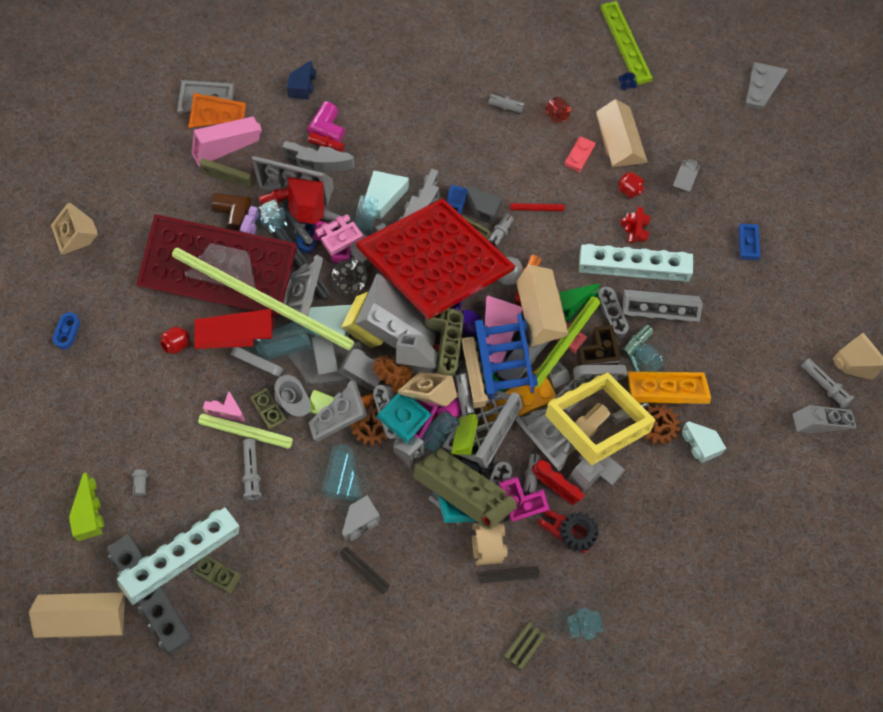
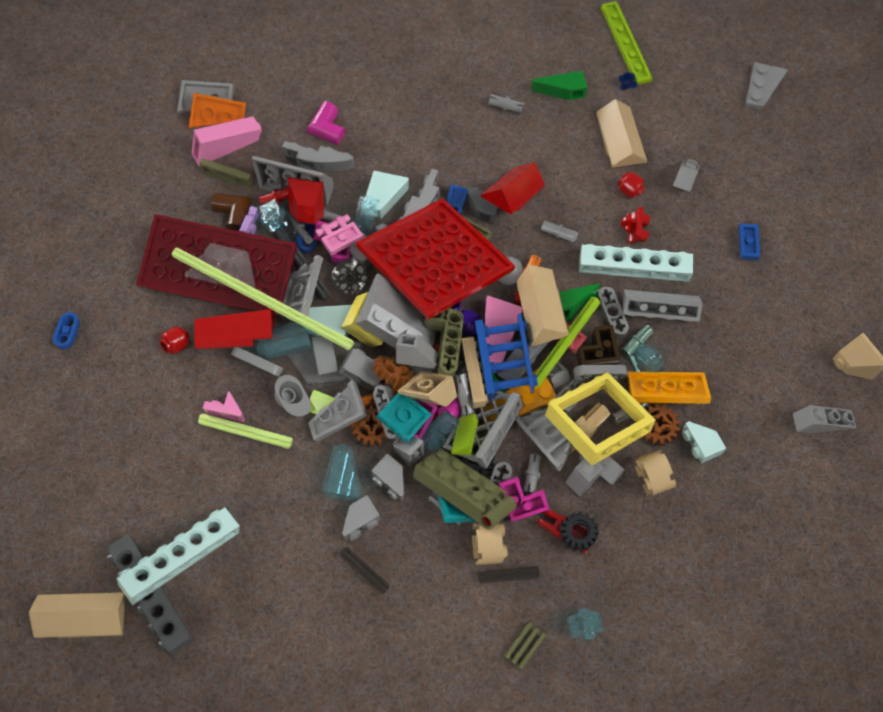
(73, 229): tan slope -> none
(84, 514): lime slope -> none
(139, 483): light grey pin -> none
(217, 574): olive slope -> none
(250, 479): light grey pin -> none
(268, 408): olive slope -> none
(300, 81): dark blue slope -> none
(325, 142): red pin -> none
(390, 475): none -> light grey slope
(500, 230): light grey pin -> none
(515, 188): none -> red slope
(537, 207): red bar -> none
(556, 482): red hinge -> none
(557, 109): clear red head -> none
(559, 231): none -> light grey axle
(563, 86): none -> green slope
(580, 154): coral plate -> none
(655, 472): none -> tan brick
(833, 390): light grey pin -> none

